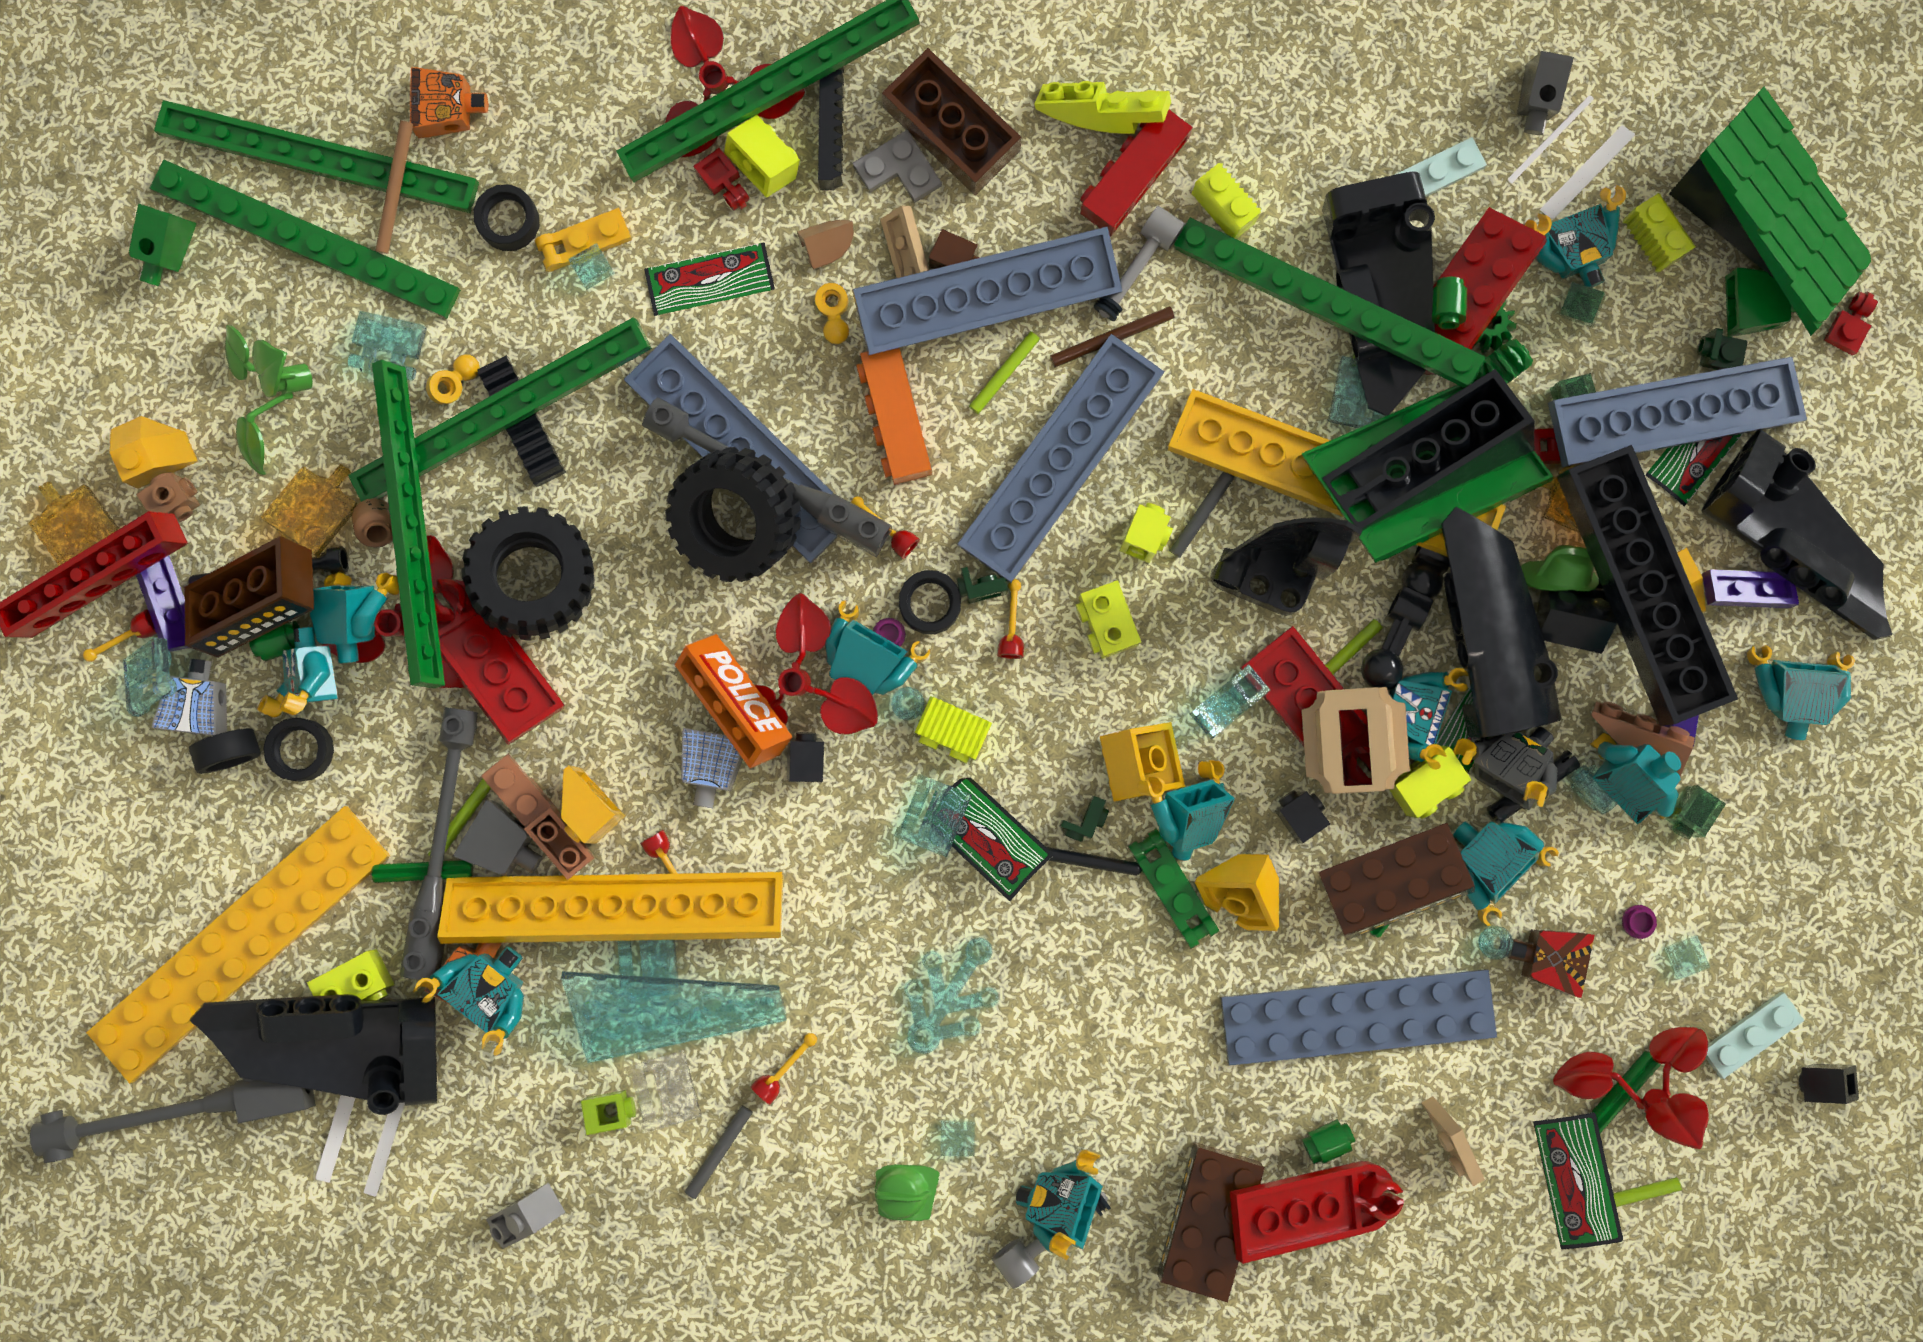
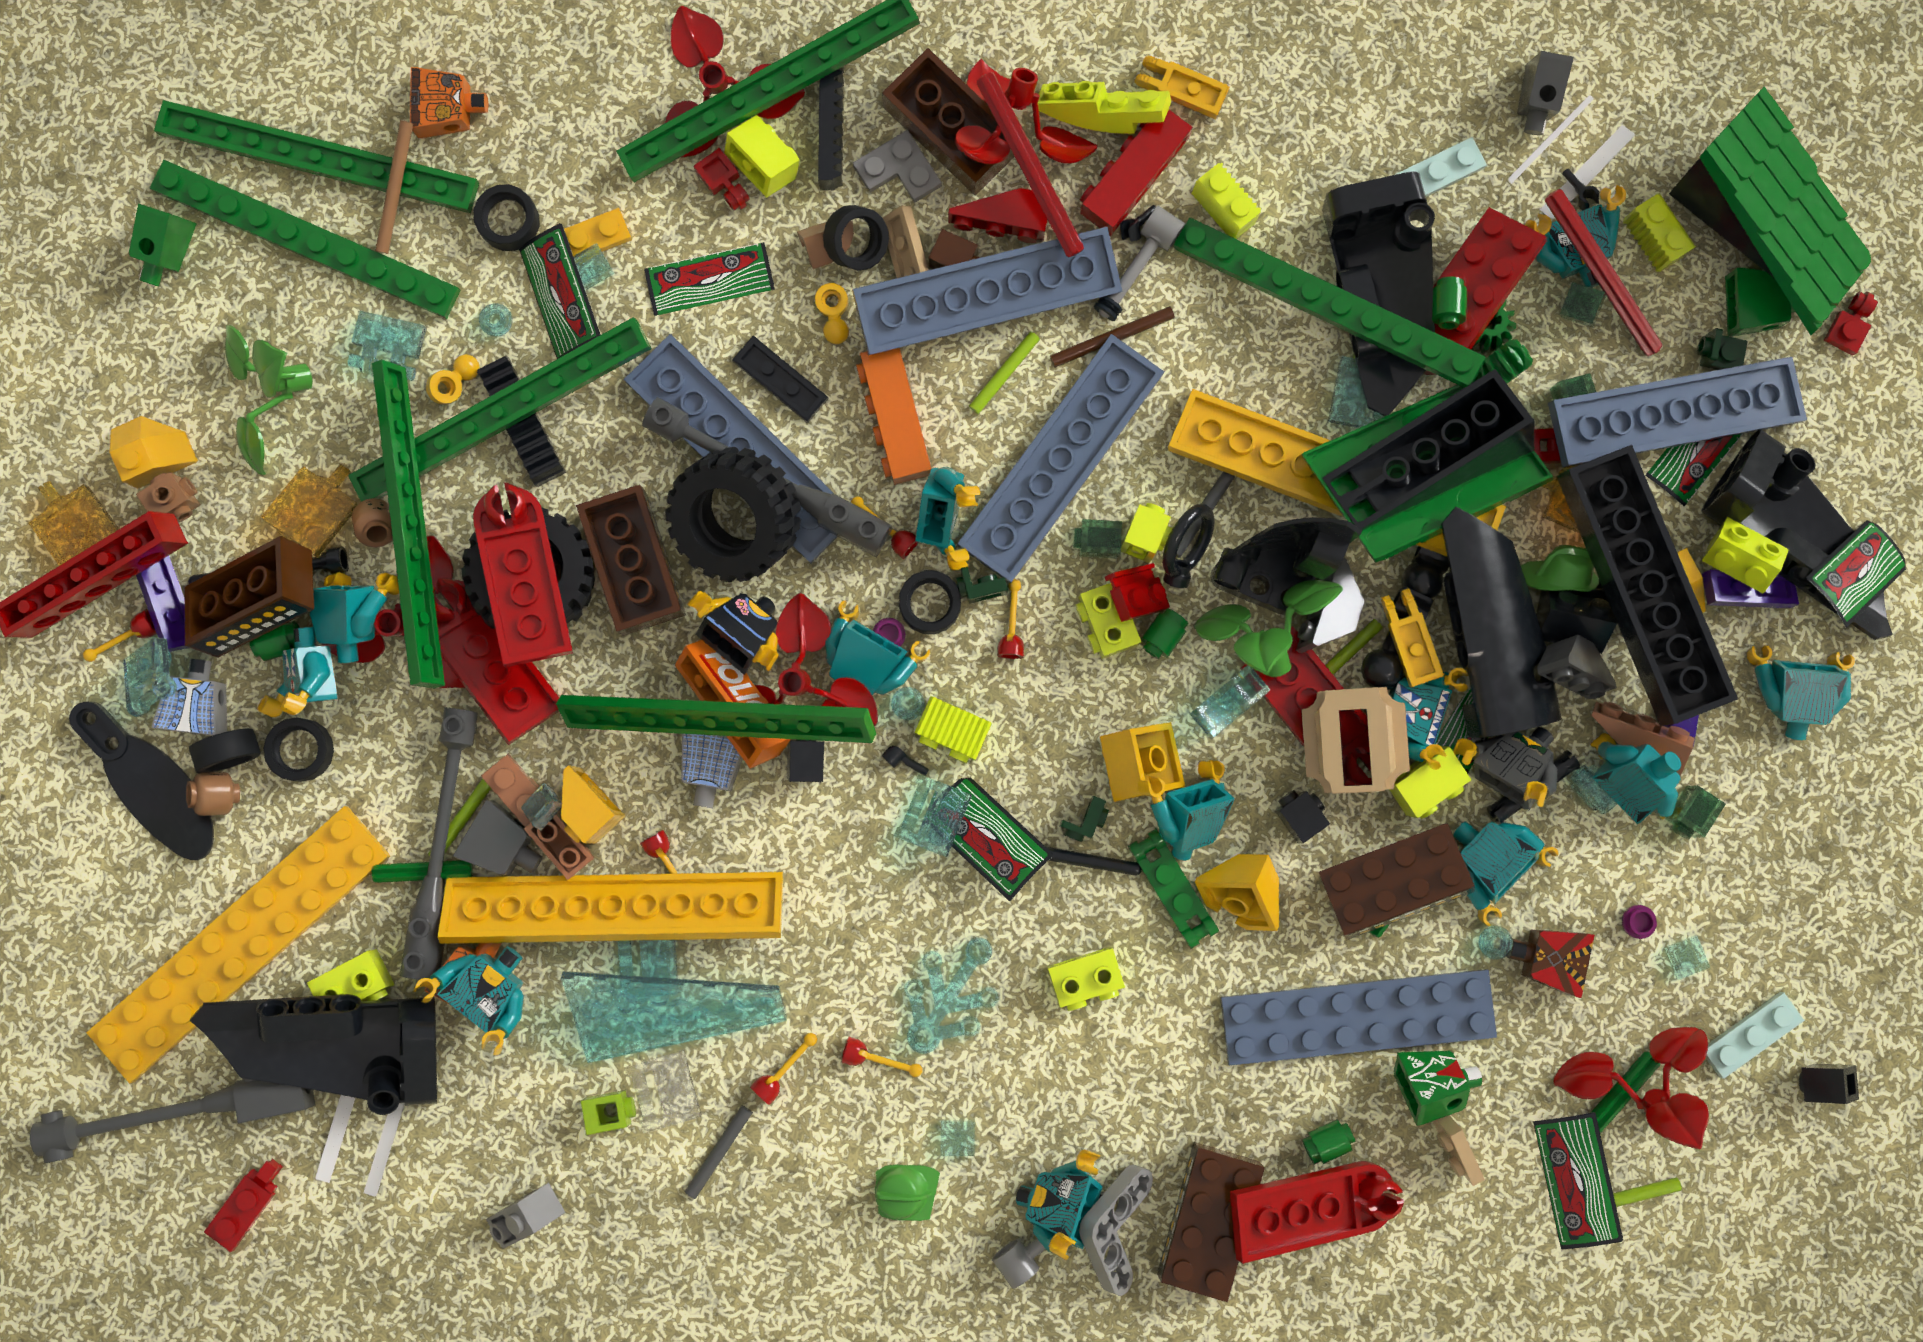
(146, 783): none -> black plant
(212, 793): none -> medium nougat head
(244, 1206): none -> red hinge
(499, 328): none -> clear light blue plate
(520, 577): none -> red plate
(542, 806): none -> clear light blue tile
(559, 290): none -> sticker
(631, 560): none -> reddish brown brick
(718, 718): none -> green plate
(738, 629): none -> torso
(780, 379): none -> black tile
(856, 1053): none -> hinge
(878, 237): none -> black tyre
(895, 755): none -> black hand
(939, 510): none -> teal torso
(1001, 214): none -> red slope
(1019, 90): none -> red plant
(1030, 164): none -> red axle
(1086, 978): none -> neon yellow brick
(1098, 538): none -> clear green brick
(1101, 1224): none -> light grey beam
(1131, 227): none -> black hand
(1137, 592): none -> red plate
(1164, 634): none -> green brick
(1178, 571): none -> black piece
(1185, 86): none -> yellow hinge
(1268, 648): none -> bright green plant
(1336, 618): none -> slope
(1412, 641): none -> yellow hinge
(1434, 1084): none -> green torso
(1577, 666): none -> dark grey slope
(1583, 191): none -> black hand
(1603, 272): none -> red axle
(1745, 555): none -> neon yellow brick
(1859, 571): none -> sticker

